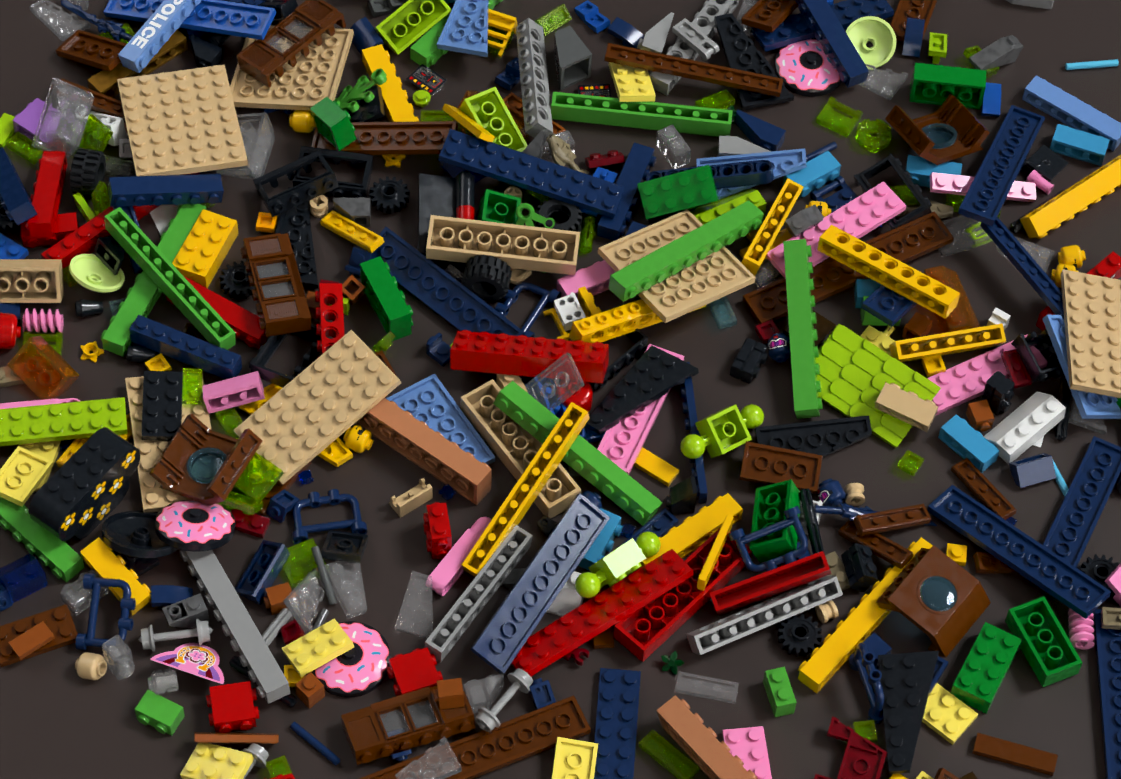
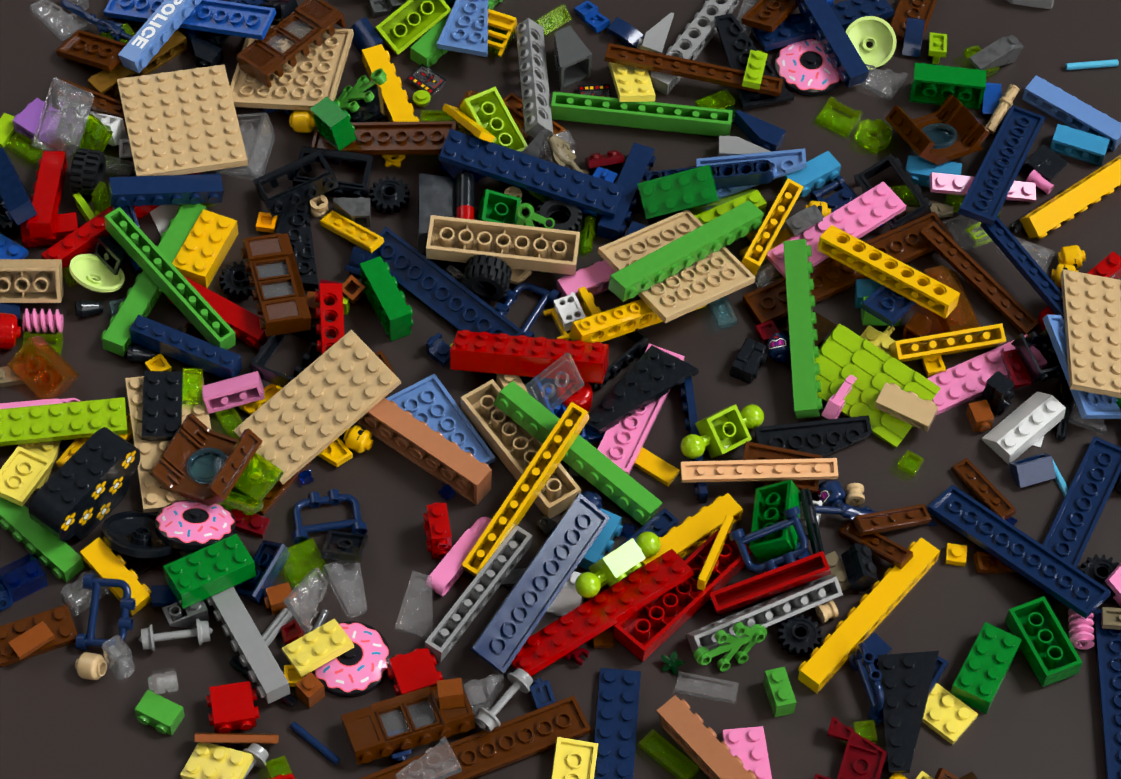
(91, 347): yellow plate -> none
(194, 660): sticker -> none
(209, 571): none -> green brick
(280, 505): dark blue bracket -> none
(324, 575): dark grey piece -> none
(384, 343): clear neon green plate -> none
(412, 498): tan hinge -> none
(510, 76): dark blue slope -> none
(673, 146): clear piece -> none
(682, 497): black slope -> none
(695, 39): light grey plate -> none
(753, 635): none -> bright green plant
(754, 69): none -> lime plate
(759, 470): none -> light nougat plate
(829, 147): dark blue piece -> none
(836, 402): none -> bright pink piece
(937, 598): reddish brown panel -> none
(968, 443): dark azure brick -> none
(979, 278): none -> reddish brown plate
(998, 317): white piece -> none
(1005, 103): none -> tan pin
(1015, 754): reddish brown tile -> none

